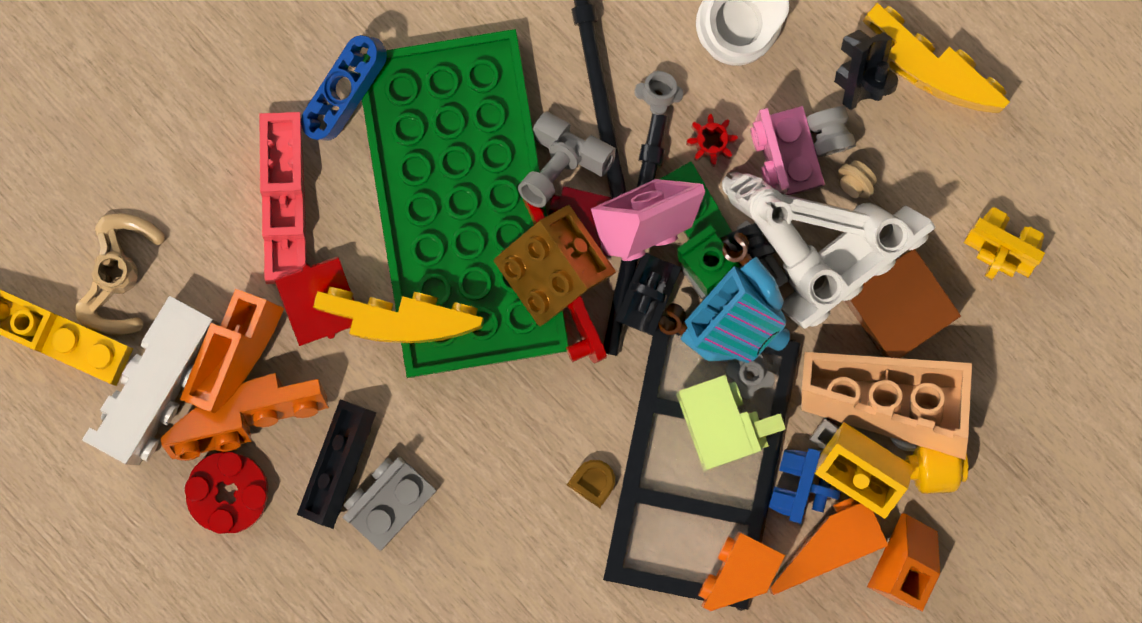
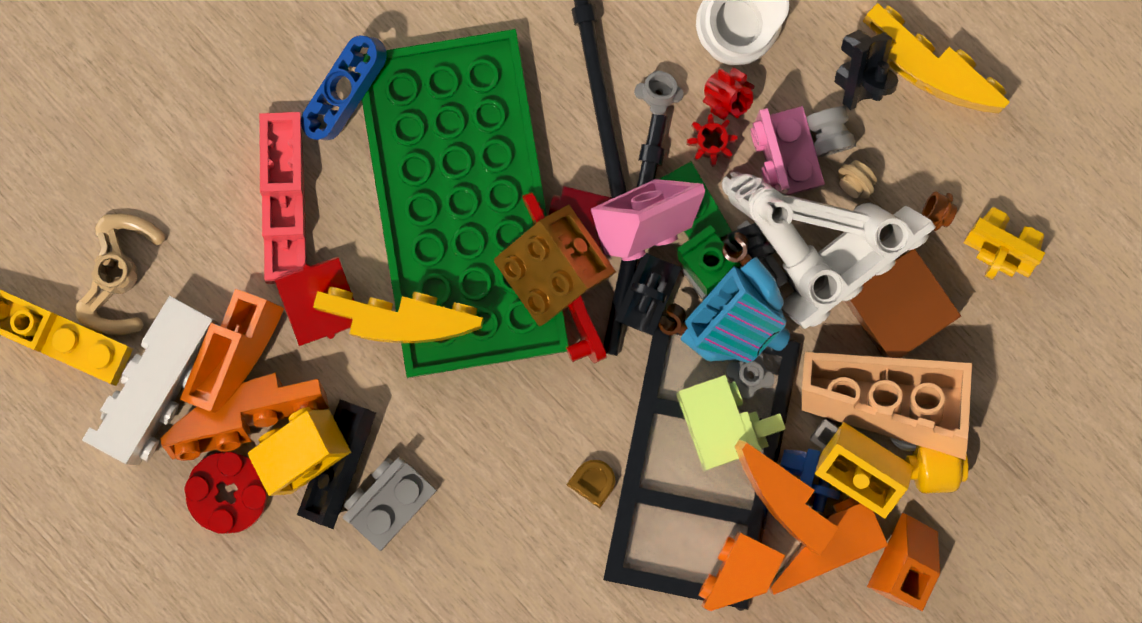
(298, 451): none -> yellow brick
(566, 152): light grey bar -> none
(728, 93): none -> red gear
(786, 498): none -> orange slope
(940, 209): none -> dark orange plate

